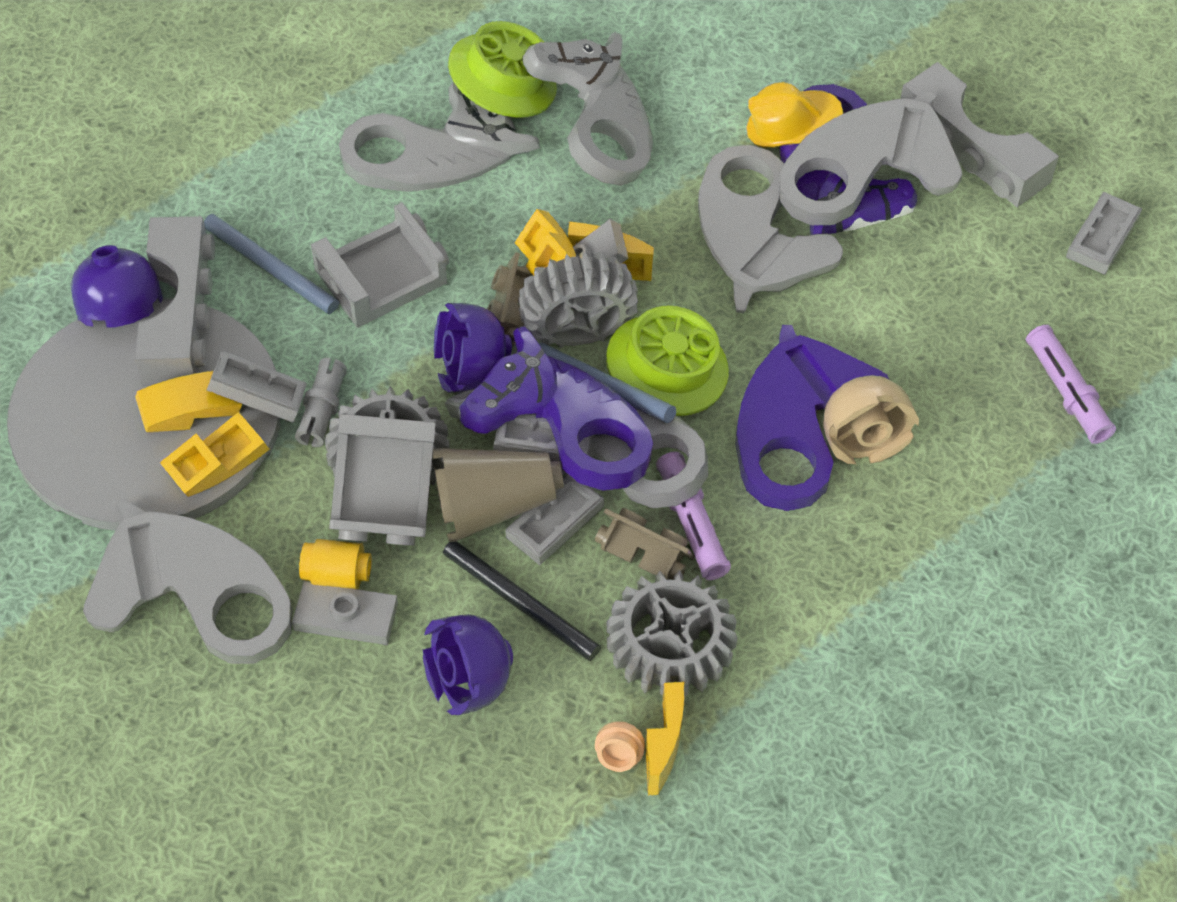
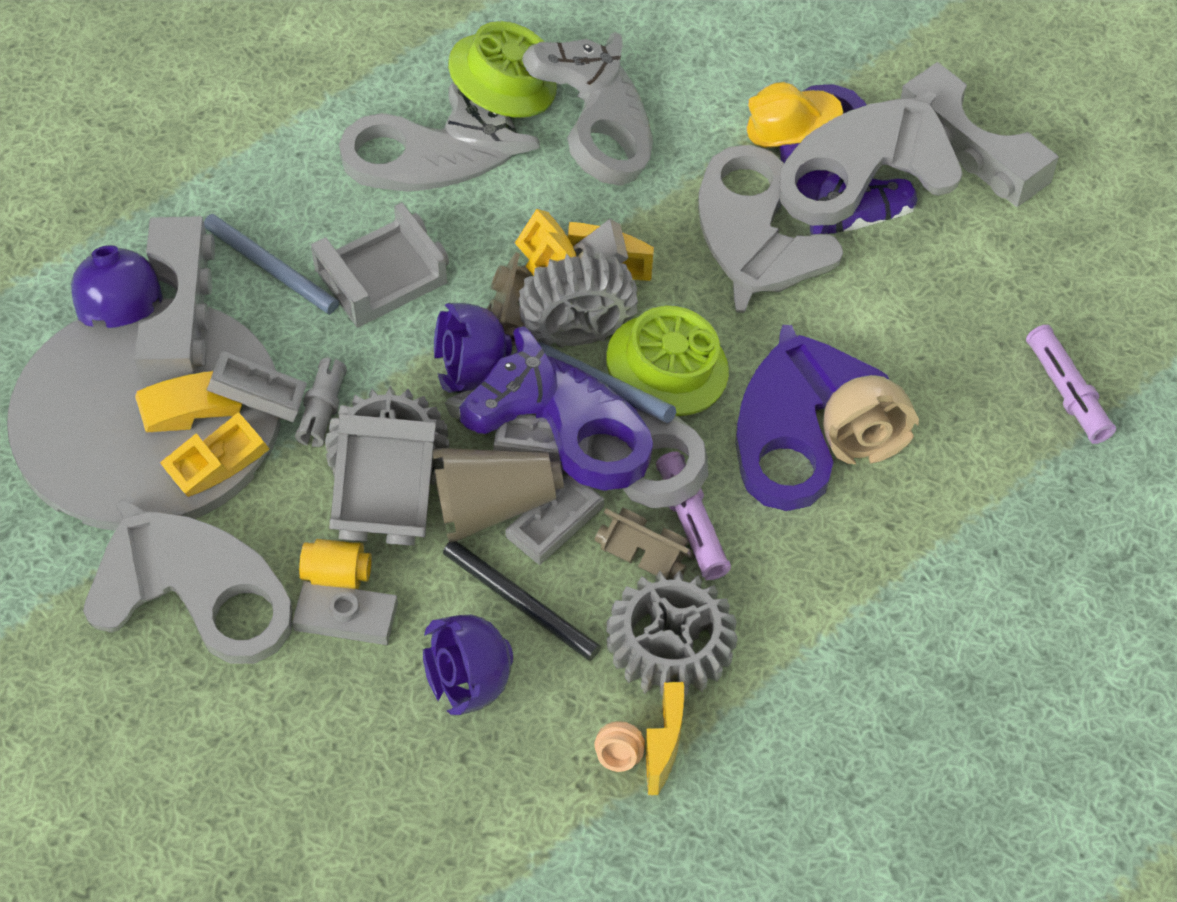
(1104, 233): light grey plate -> none

